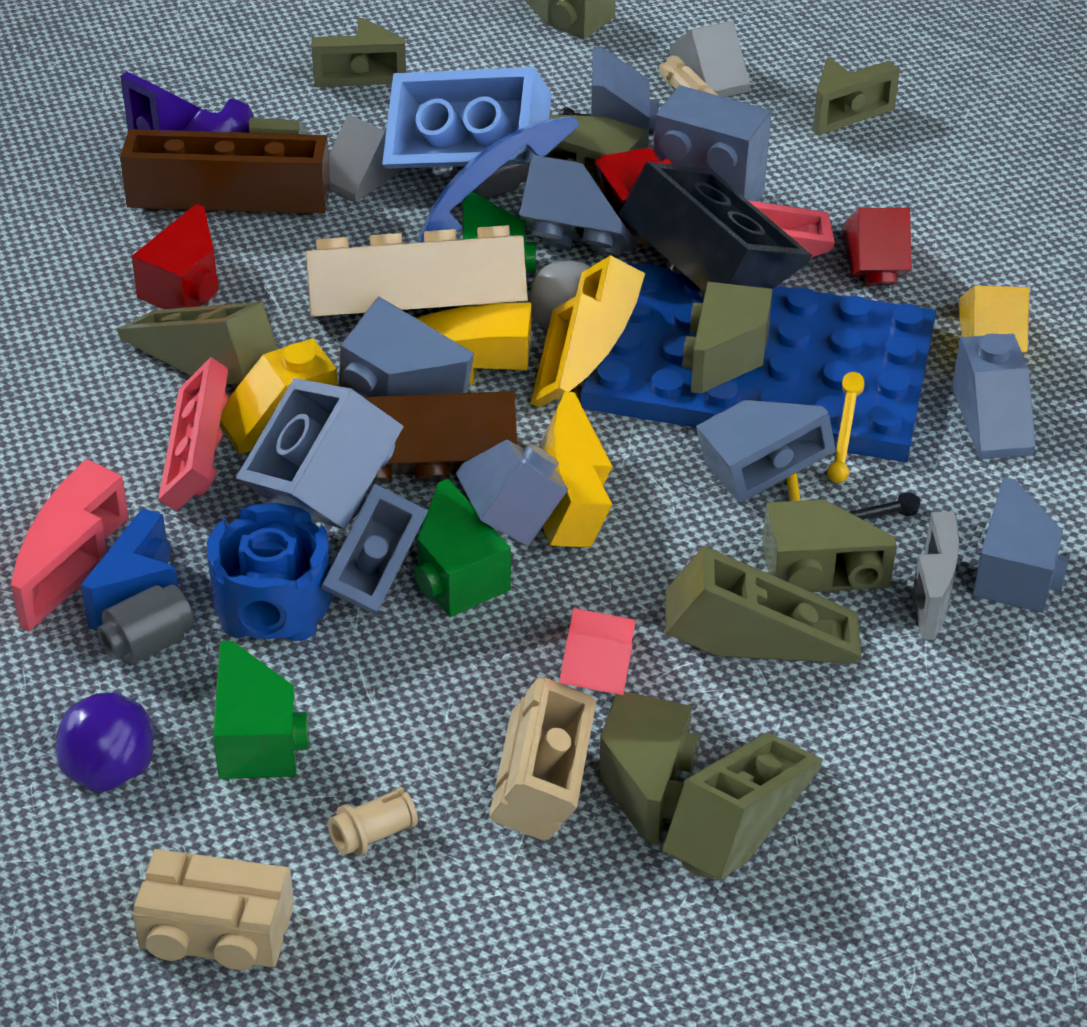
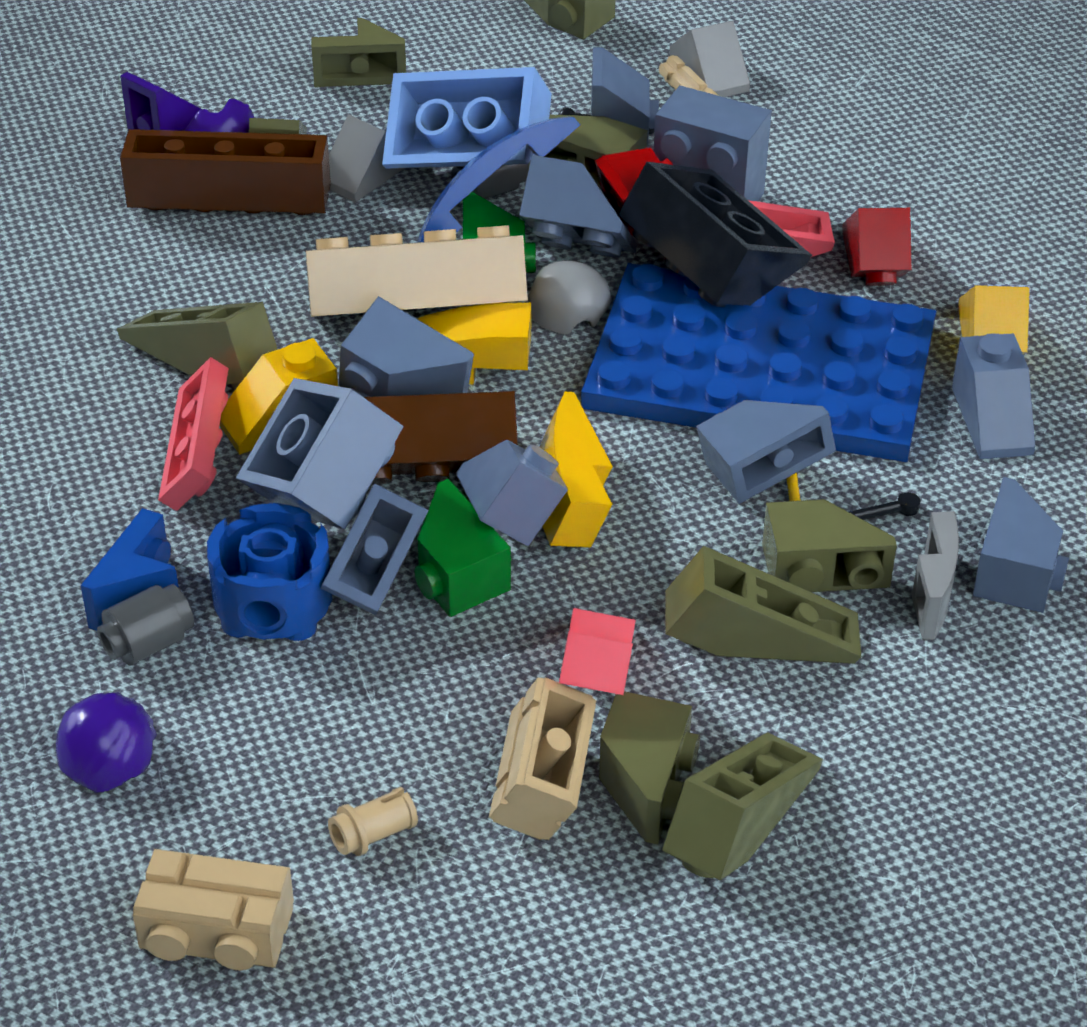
(67, 540): coral slope -> none
(178, 264): red slope -> none
(255, 719): green slope -> none
(586, 327): yellow slope -> none
(729, 334): olive slope -> none
(852, 386): yellow hinge -> none
(853, 96): olive slope -> none

